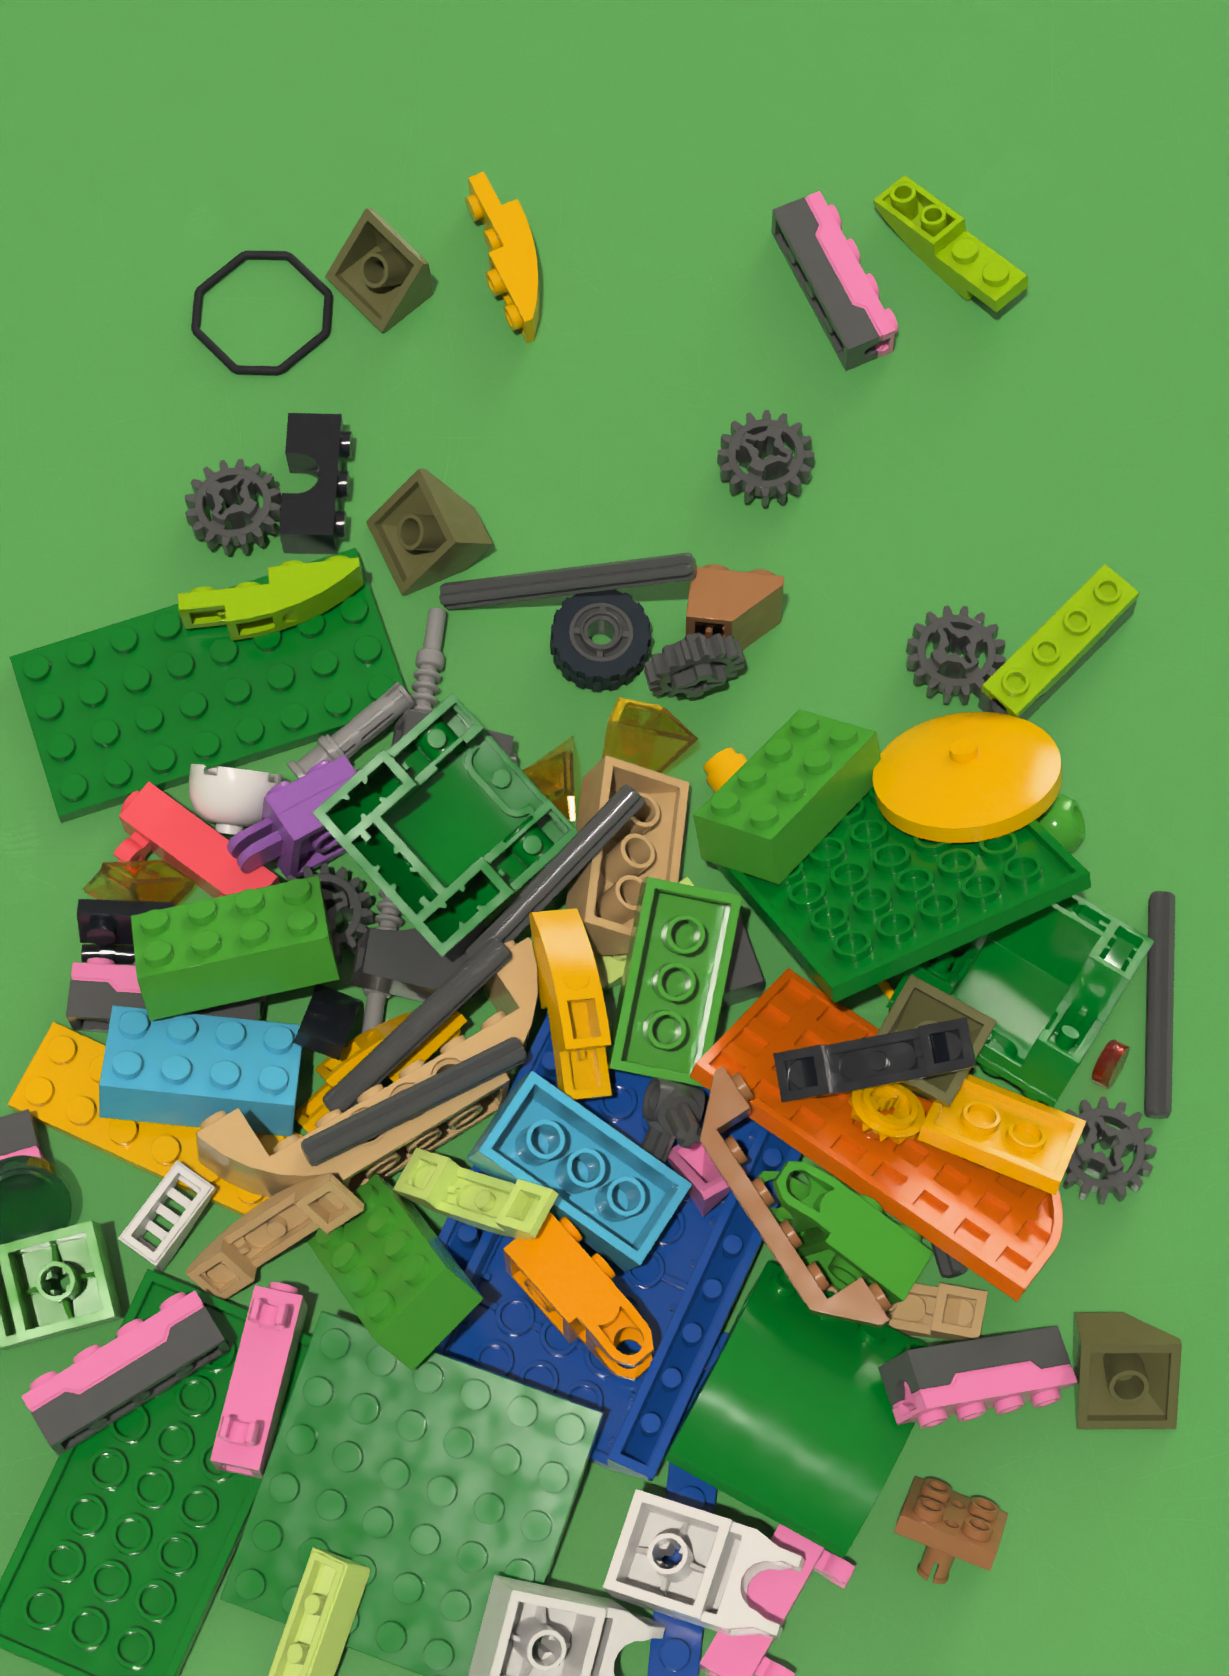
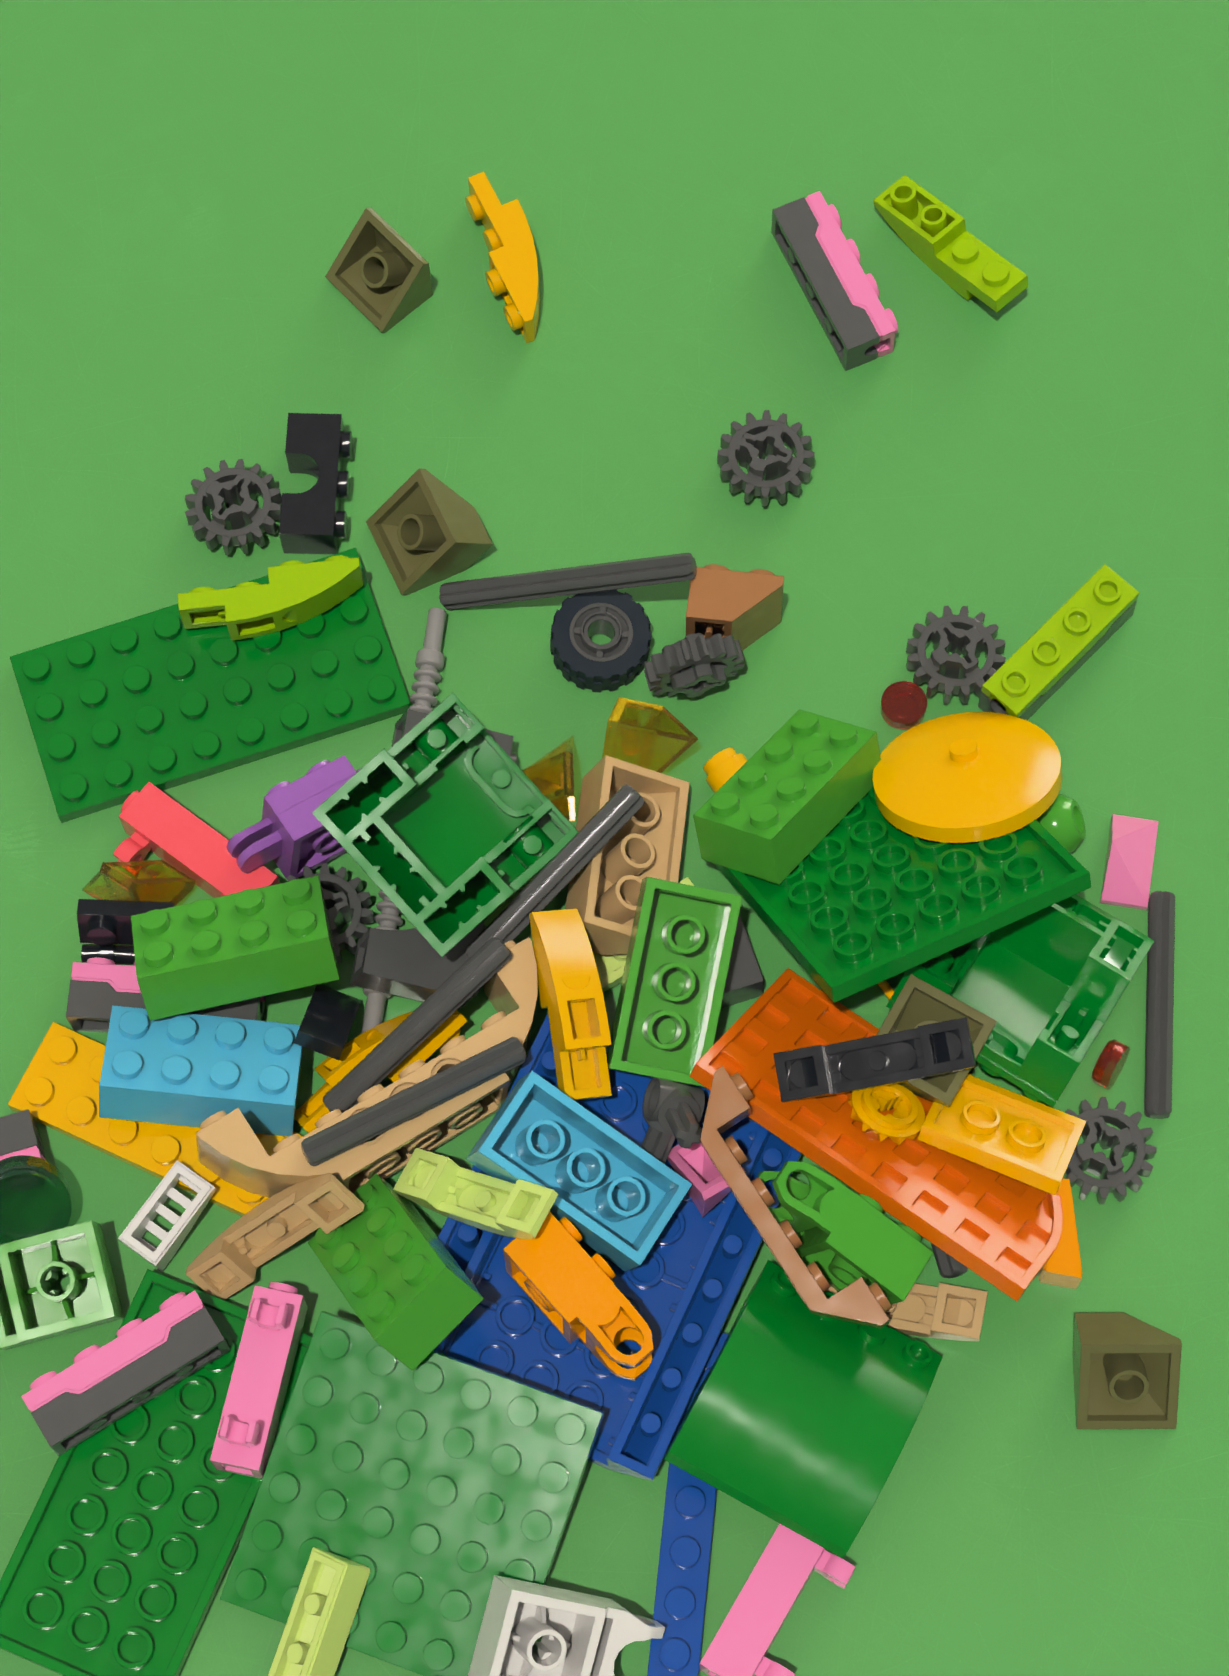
(229, 795): white cylinder -> none
(299, 354): black piece -> none
(358, 731): light grey pin -> none
(713, 1571): white brick -> none
(903, 705): none -> clear red tile
(950, 1527): medium nougat plate -> none
(977, 1376): piece -> none
(1065, 1265): none -> light orange slope
(1129, 862): none -> bright pink slope

